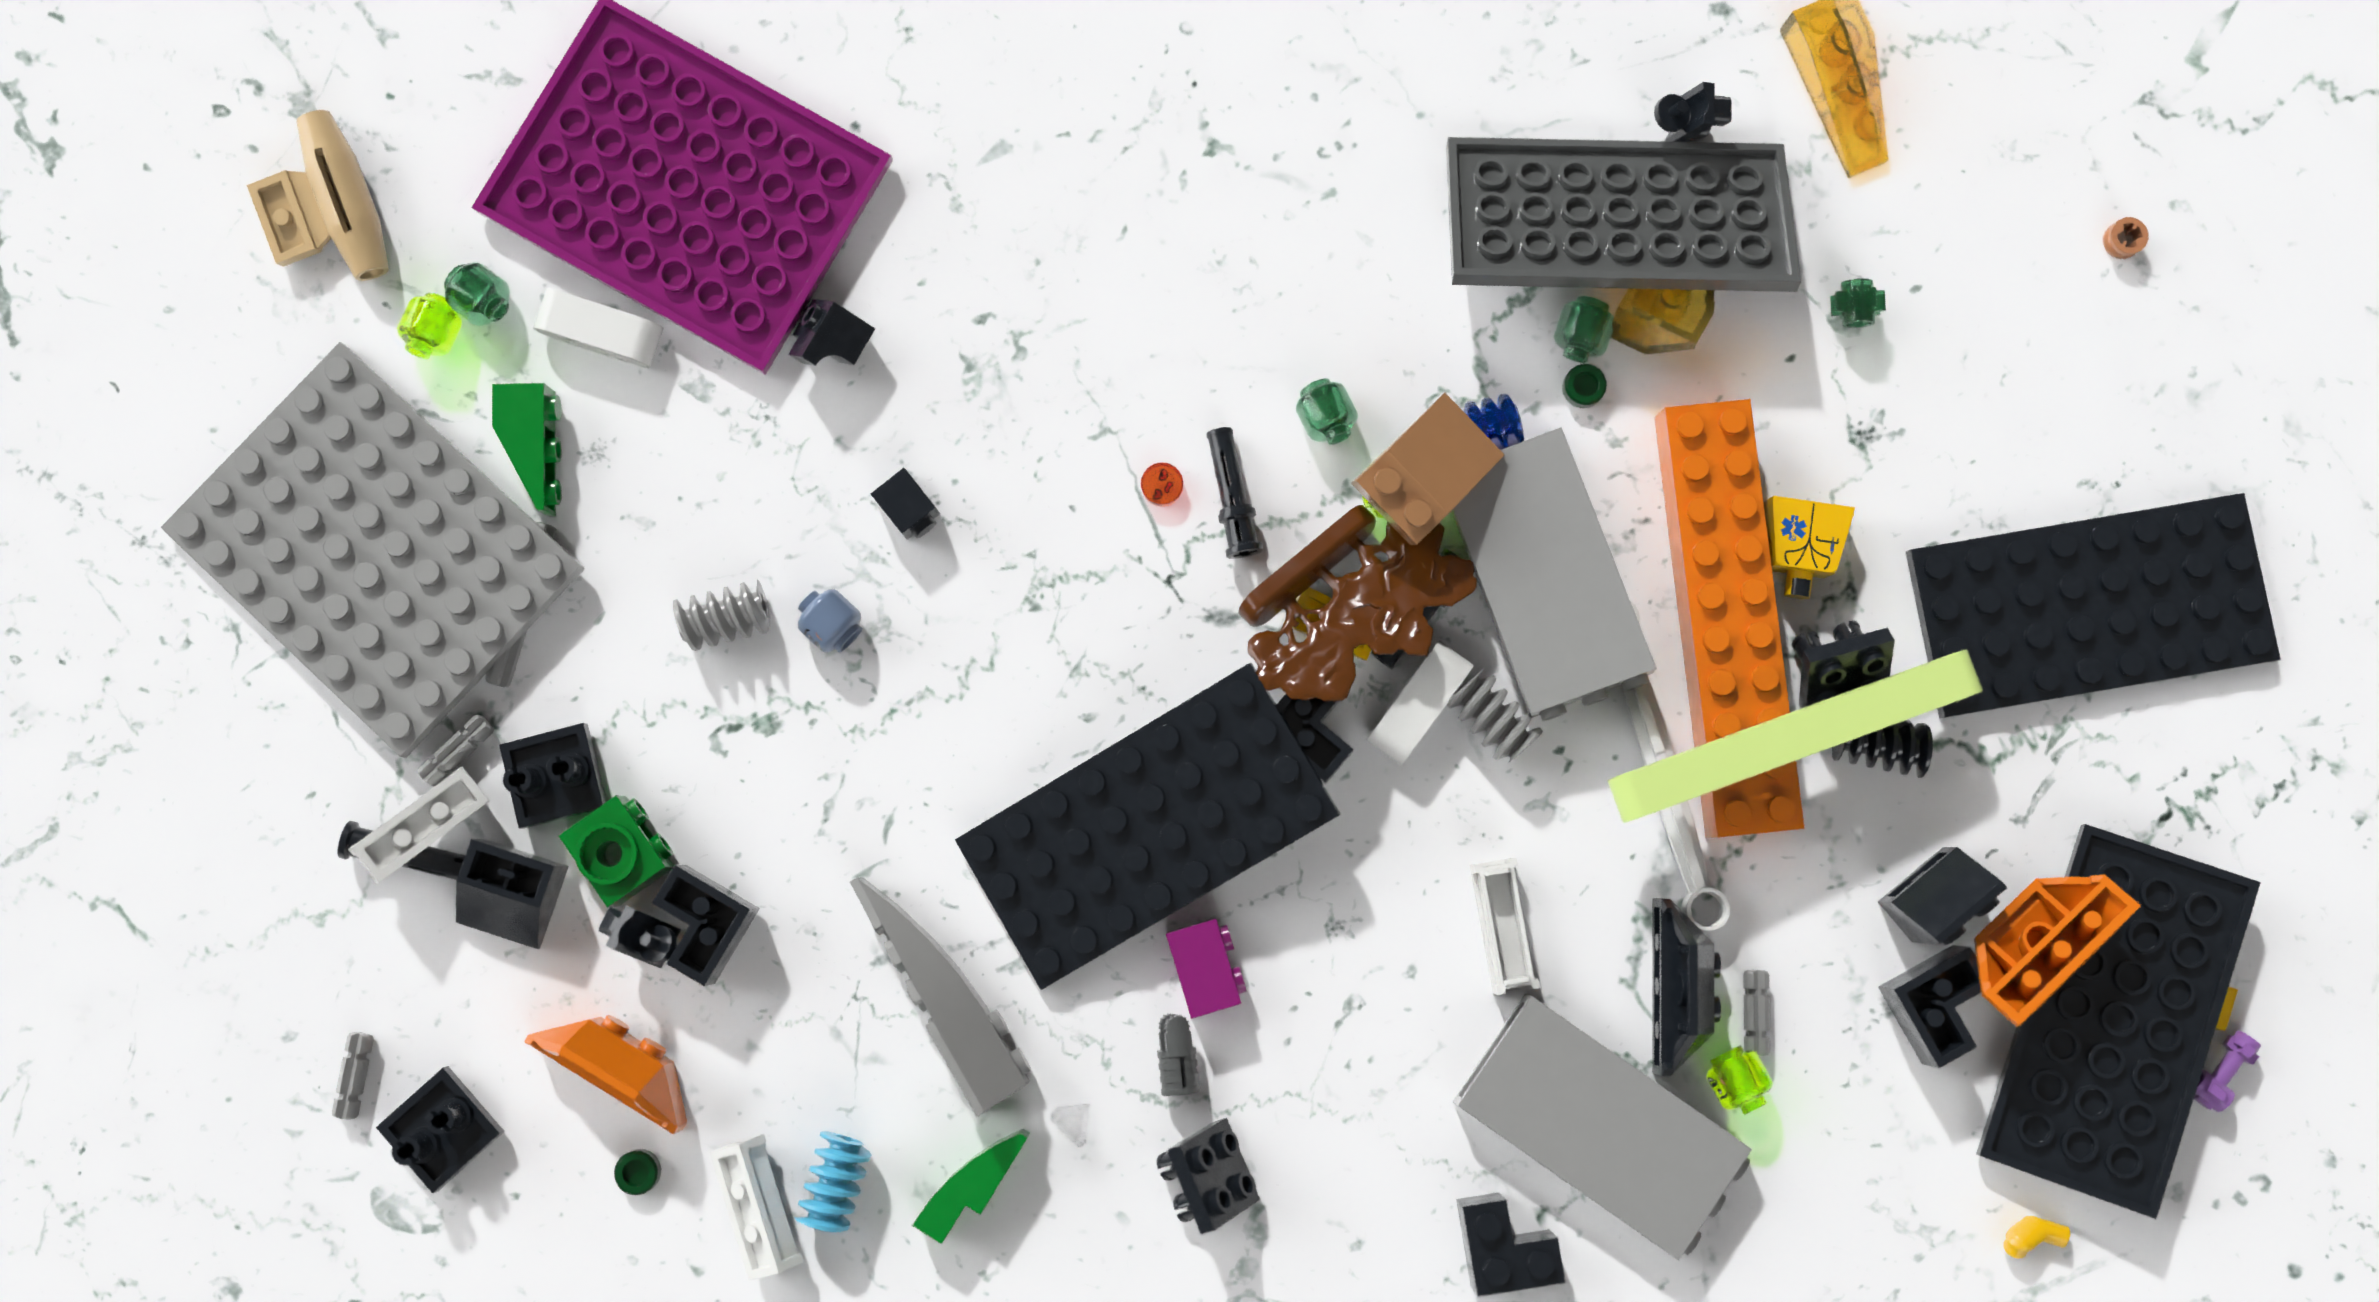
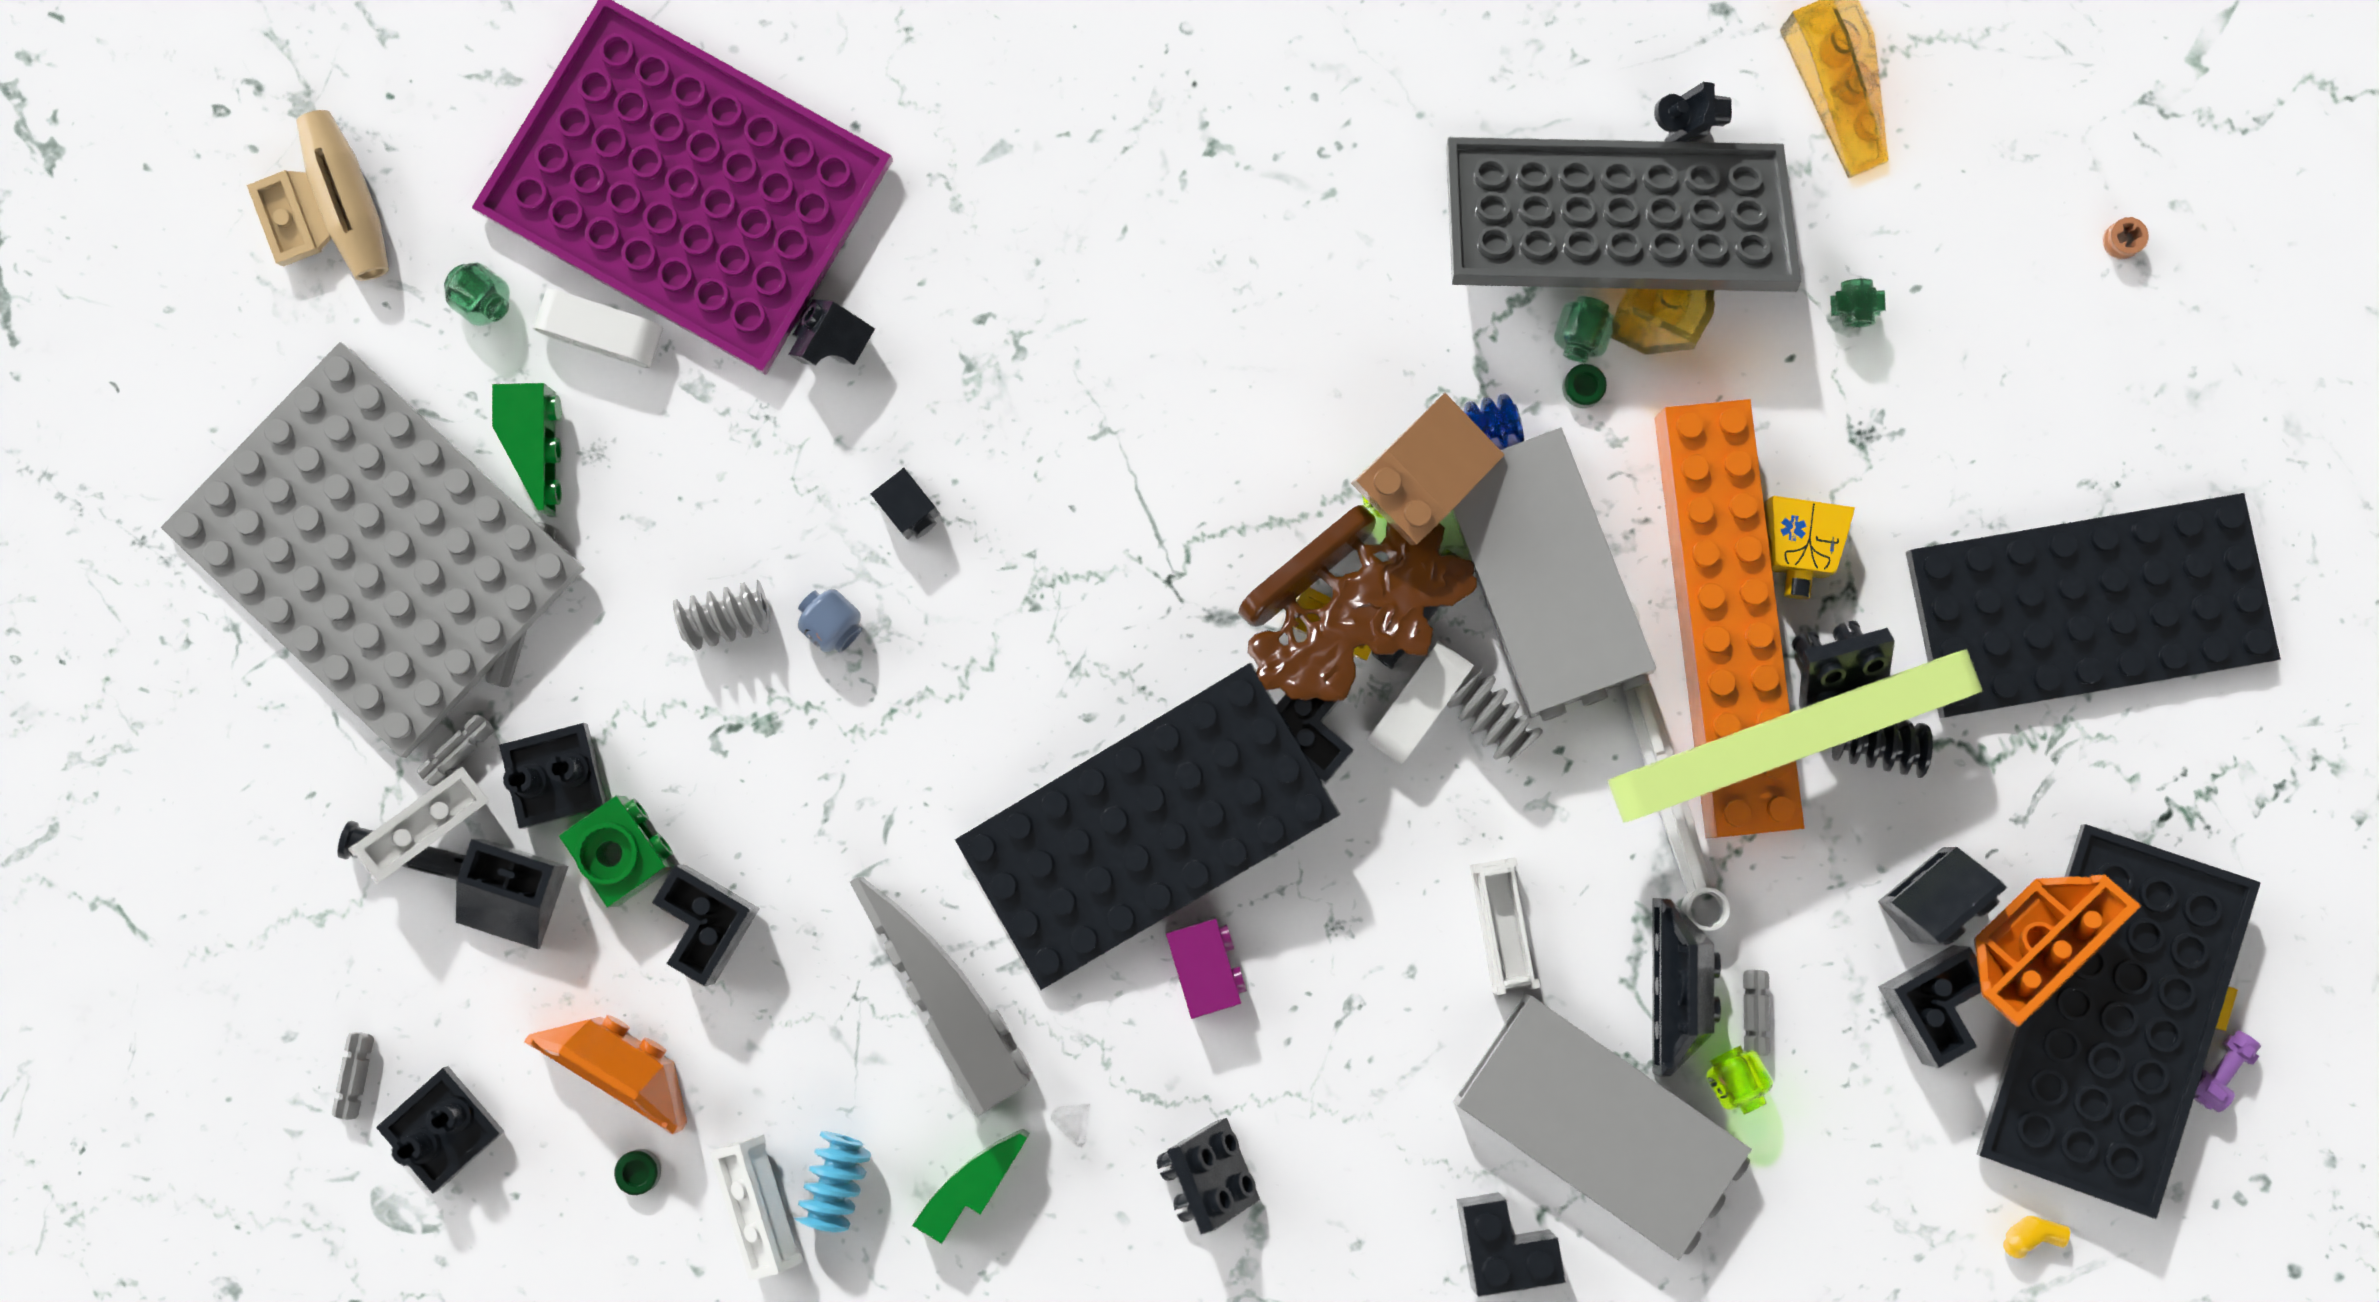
(429, 326): clear neon green head -> none
(639, 935): black hips -> none
(1162, 484): clear red tile -> none
(1177, 1057): dark grey hinge -> none
(1237, 517): black pin -> none
(1326, 411): clear green head -> none

